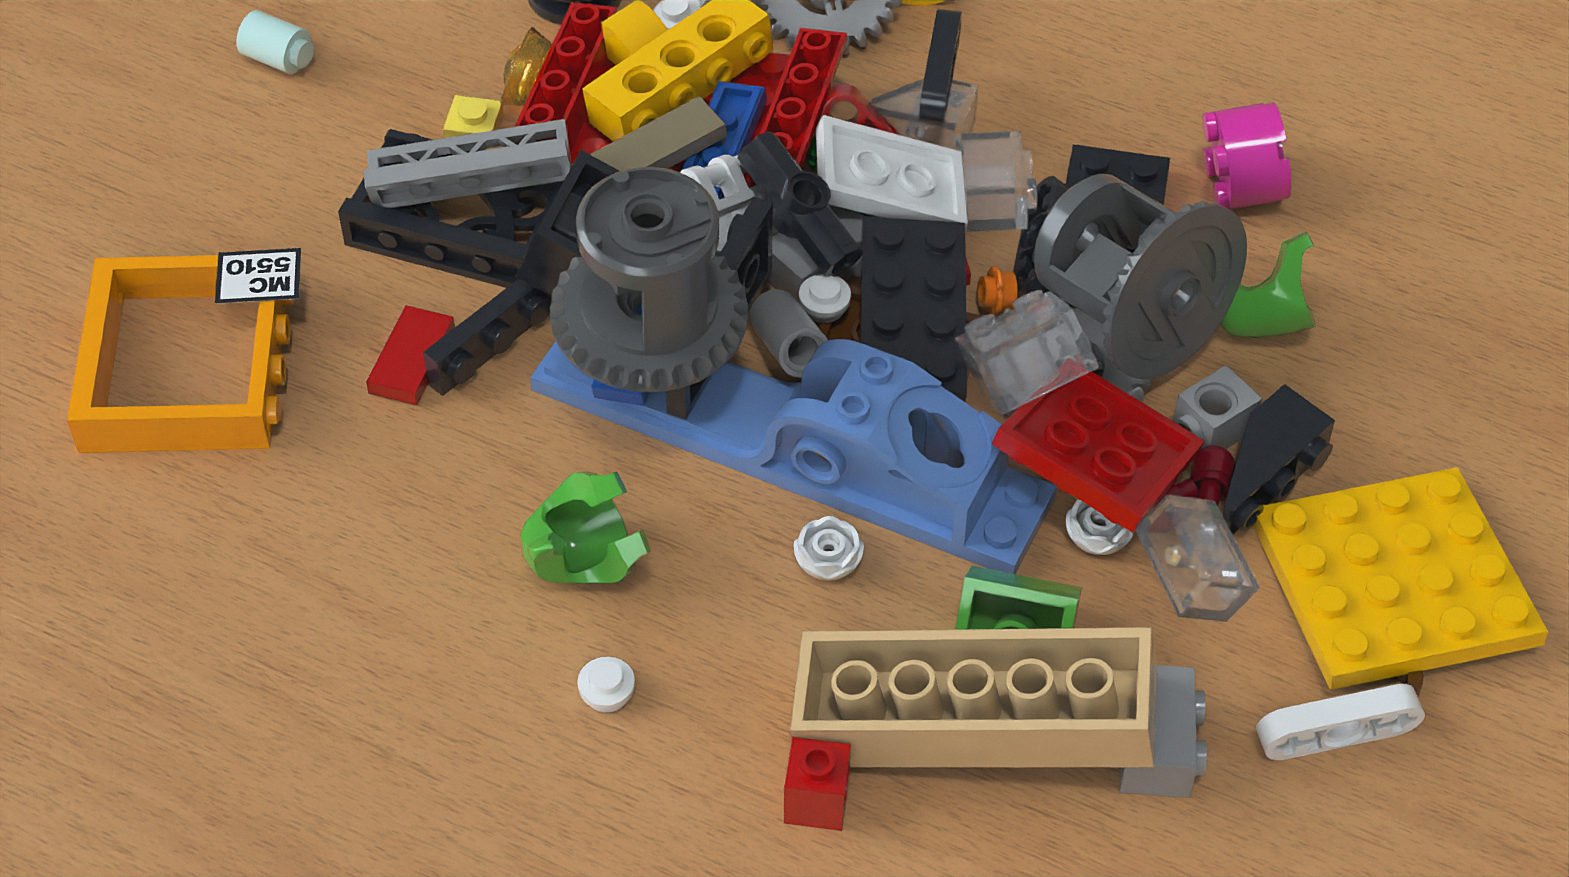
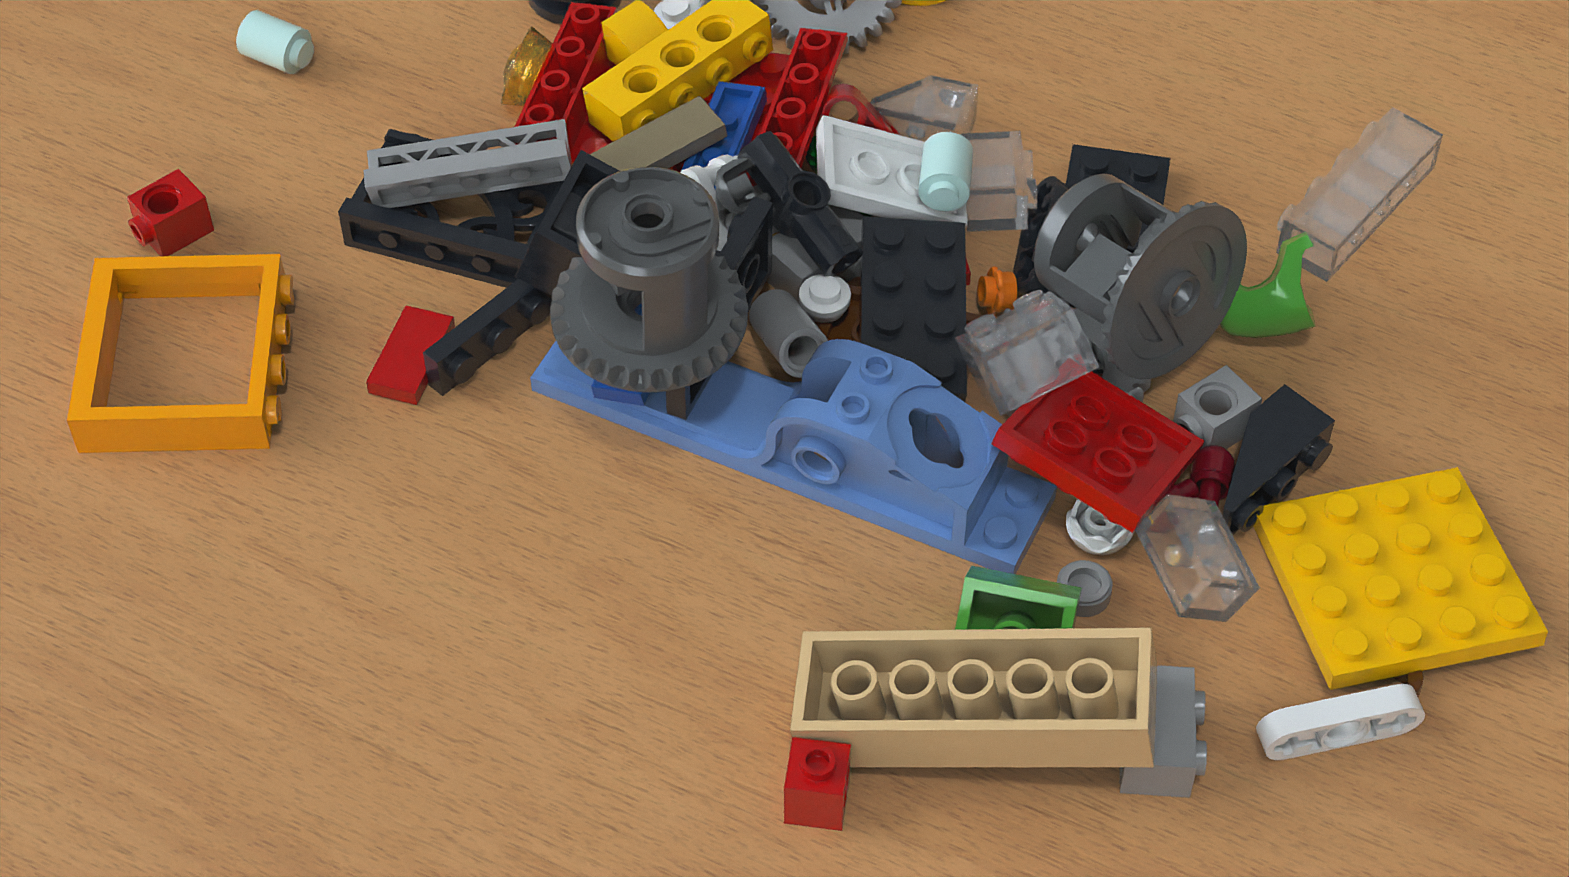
(169, 214): none -> red brick
(258, 275): sticker -> none
(472, 116): light yellow plate -> none
(581, 533): bright green piece -> none
(606, 684): white plate -> none
(734, 185): none -> dark grey arm
(833, 535): white plate -> none
(940, 66): black beam -> none
(946, 171): none -> light aqua brick
(1095, 585): none -> light grey tile
(1247, 155): dark pink brick -> none
(1361, 190): none -> clear brick

